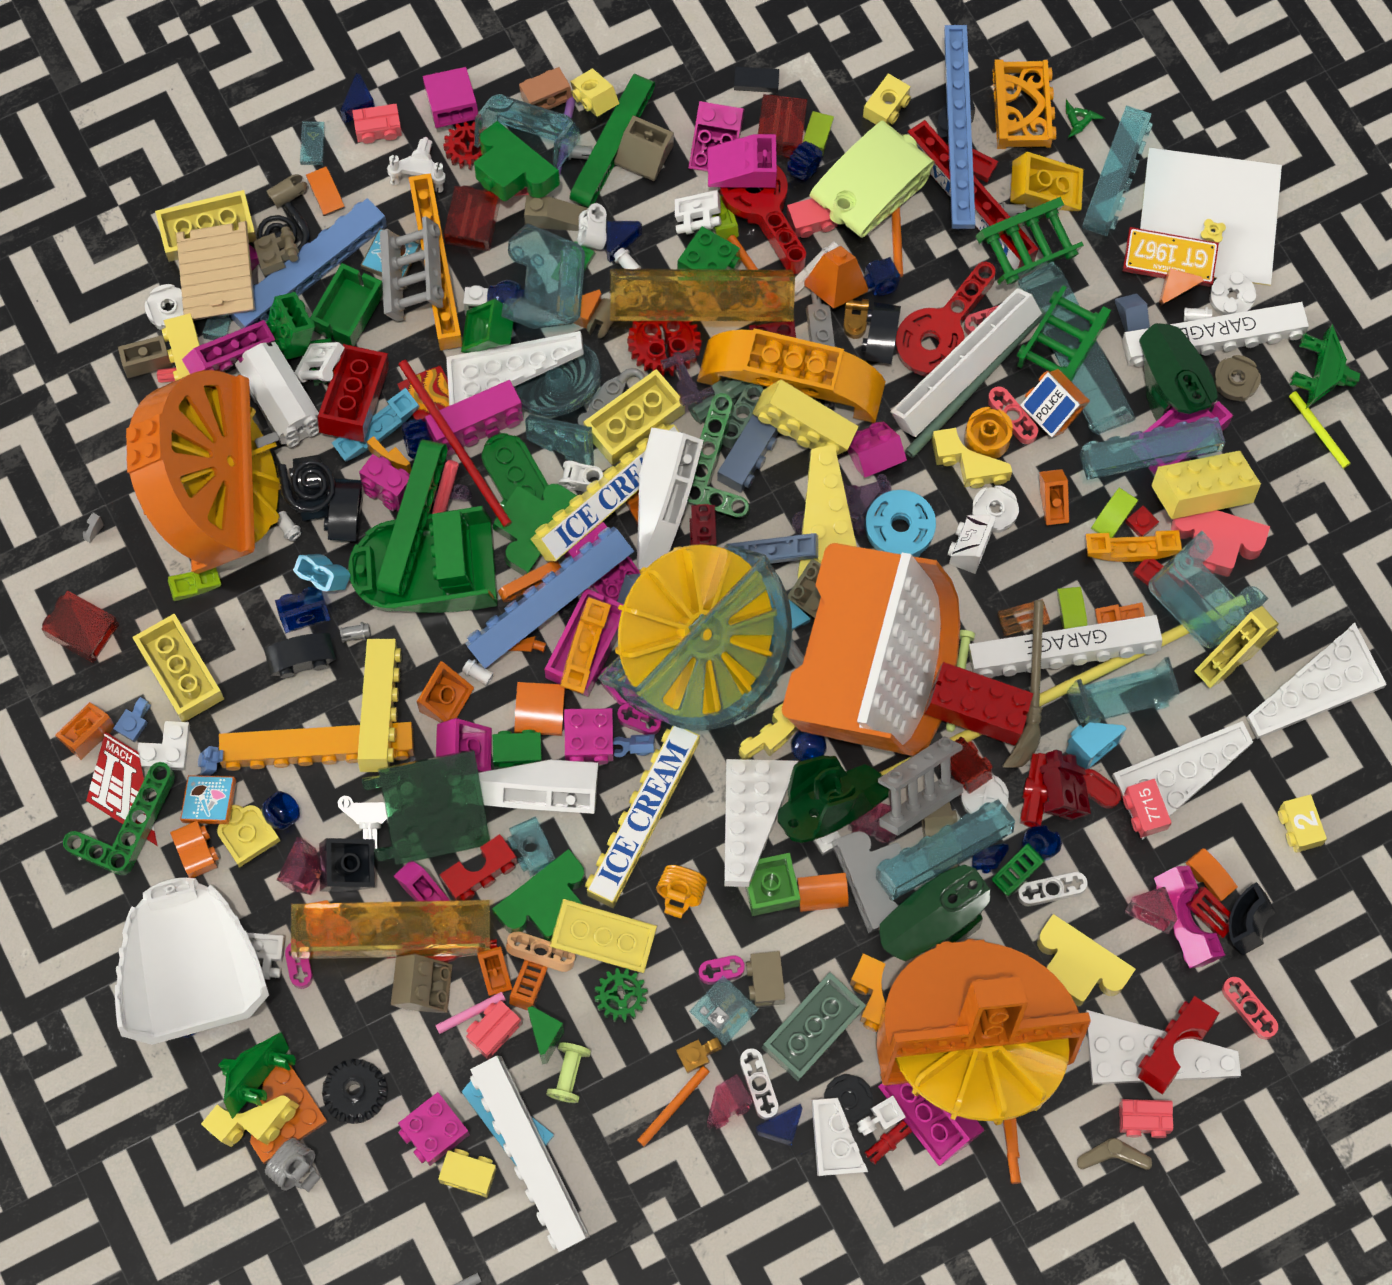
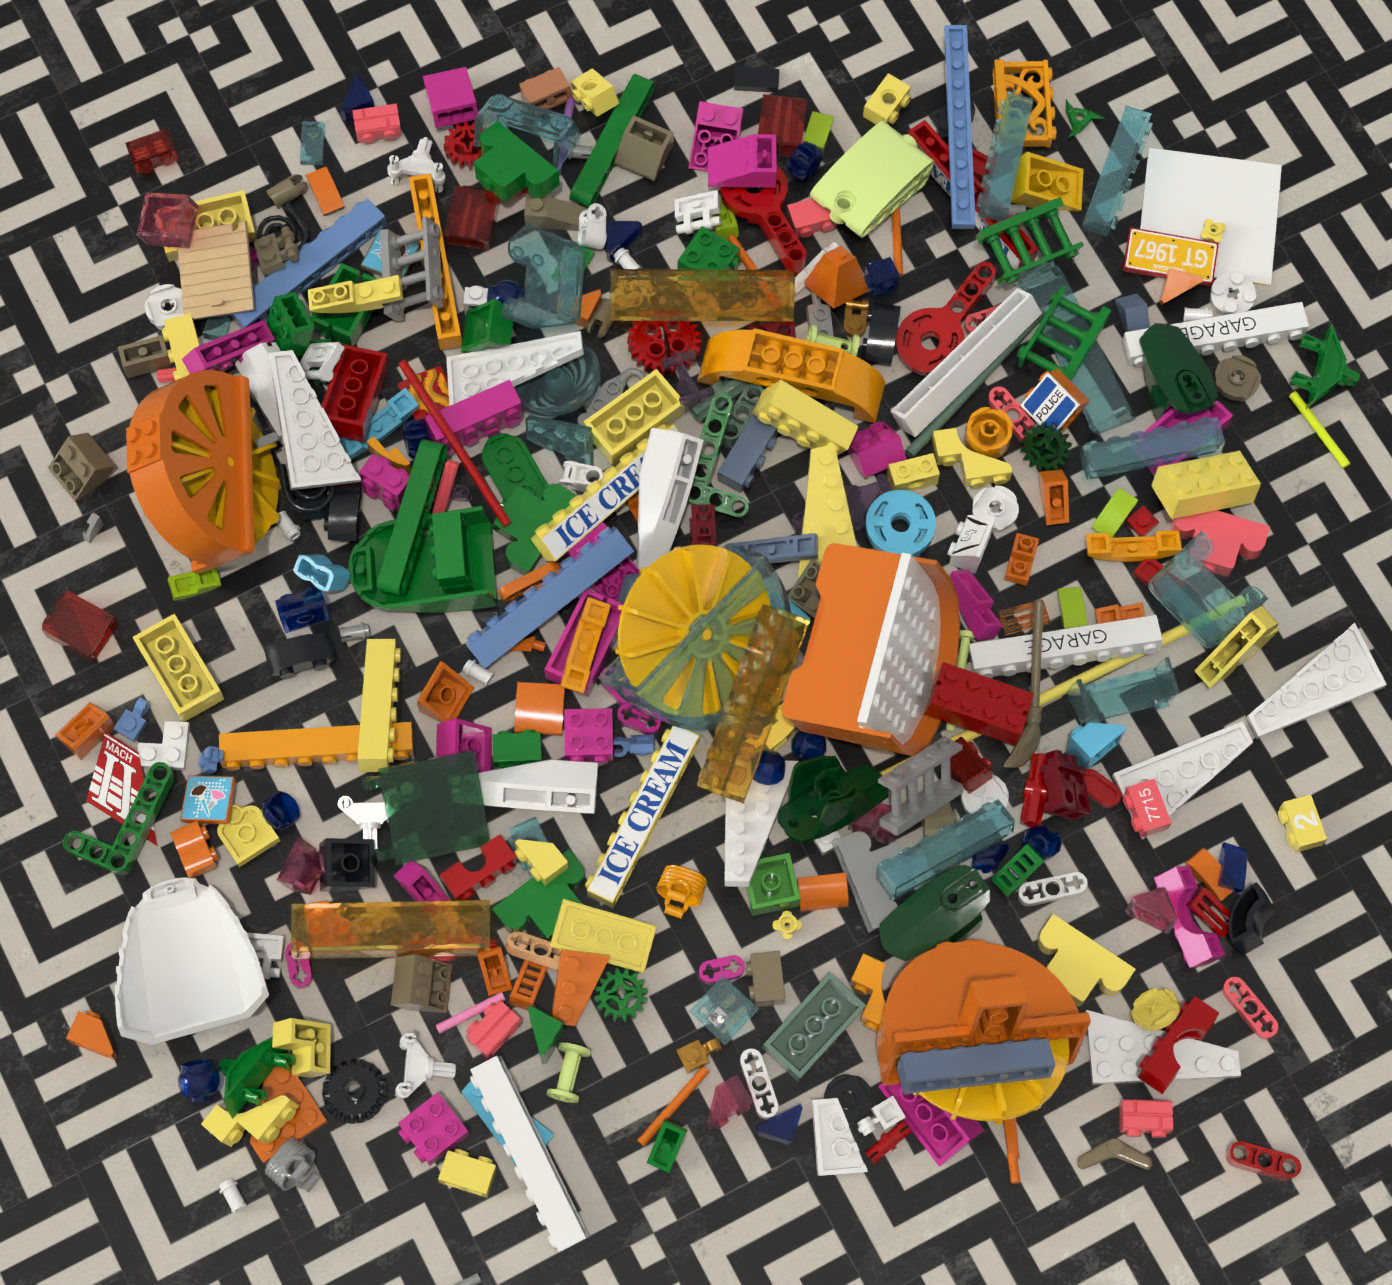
(80, 465): none -> dark tan slope
(91, 1034): none -> orange slope
(152, 151): none -> clear red brick
(167, 220): none -> clear pink piece
(199, 1080): none -> clear blue piece
(232, 1195): none -> white pin
(308, 437): none -> white wing
(309, 1045): none -> light yellow brick
(352, 297): none -> light yellow slope
(419, 1067): none -> white axle
(543, 859): none -> light yellow slope
(575, 982): none -> orange wing
(667, 1146): none -> green slope
(753, 703): none -> clear yellow brick
(770, 768): none -> clear blue hair
(787, 932): none -> light yellow plate
(852, 345): none -> yellowish green hose
(913, 473): none -> light yellow brick
(975, 605): none -> dark pink slope
(975, 1065): none -> sand blue brick
(1006, 156): none -> clear light blue brick
(1021, 559): none -> orange slope
(1037, 450): none -> dark green gear
(1155, 1009): none -> light yellow tile
(1233, 867): none -> clear blue slope
(1274, 1157): none -> red beam

